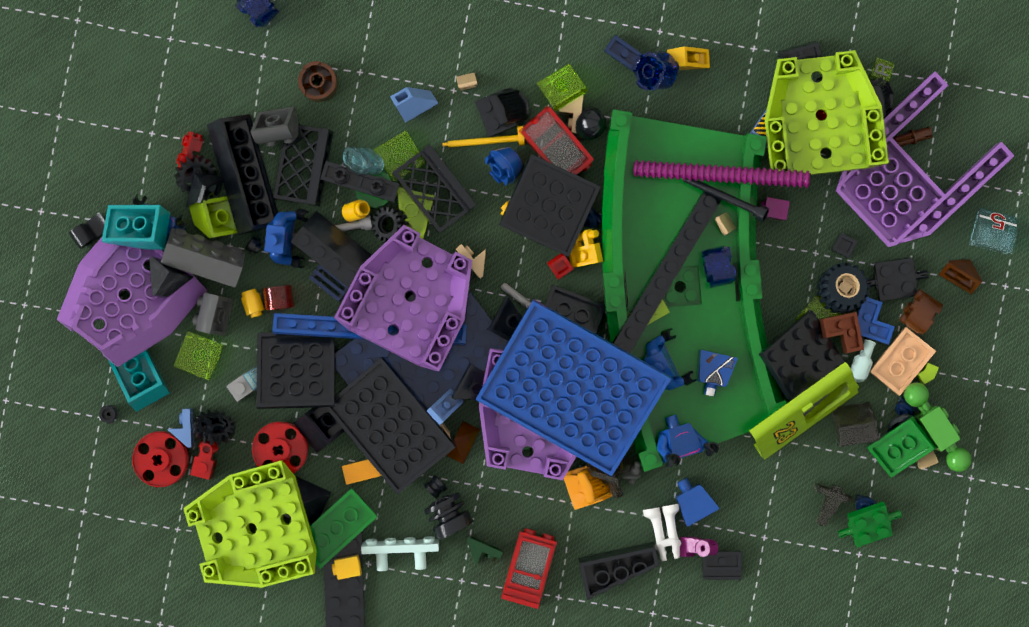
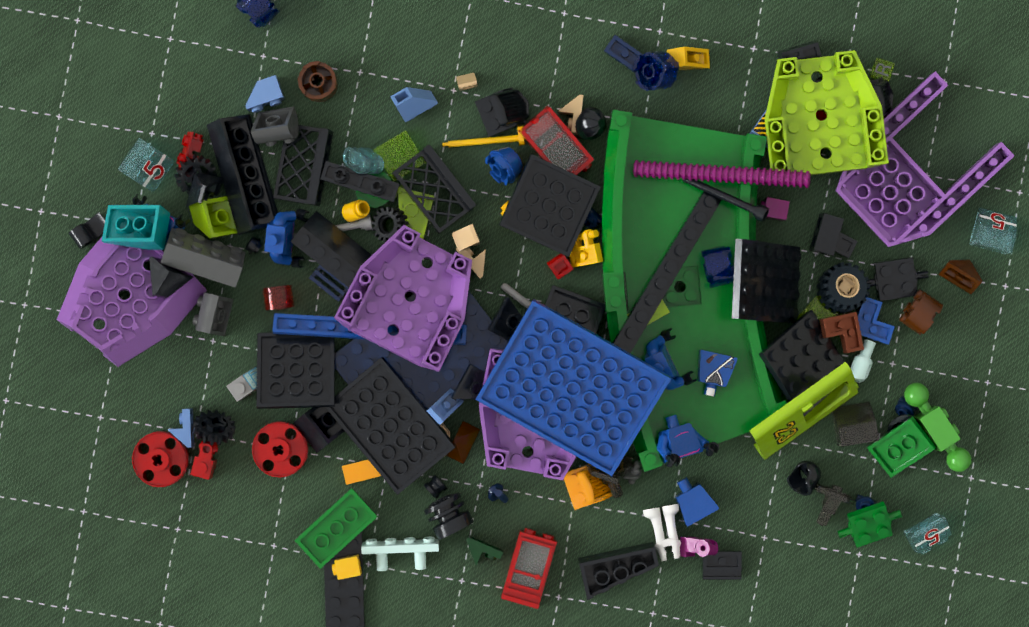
(108, 419): black plate -> none
(140, 381): teal slope -> none
(146, 165): none -> clear light blue slope
(198, 355): clear neon green plate -> none
(252, 303): yellow brick -> none
(261, 558): lime wedge -> none
(265, 93): none -> medium blue slope
(313, 499): black slope -> none
(465, 237): none -> tan slope
(495, 492): none -> dark blue plate
(562, 87): clear neon green plate -> none
(725, 223): tan slope -> none
(765, 281): none -> black plate
(802, 485): none -> black hair
(826, 234): none -> black hinge
(902, 361): light nougat plate -> none
(914, 136): reddish brown axle -> none
(928, 373): lime piece -> none
(928, 460): tan slope -> none
(928, 533): none -> clear light blue slope

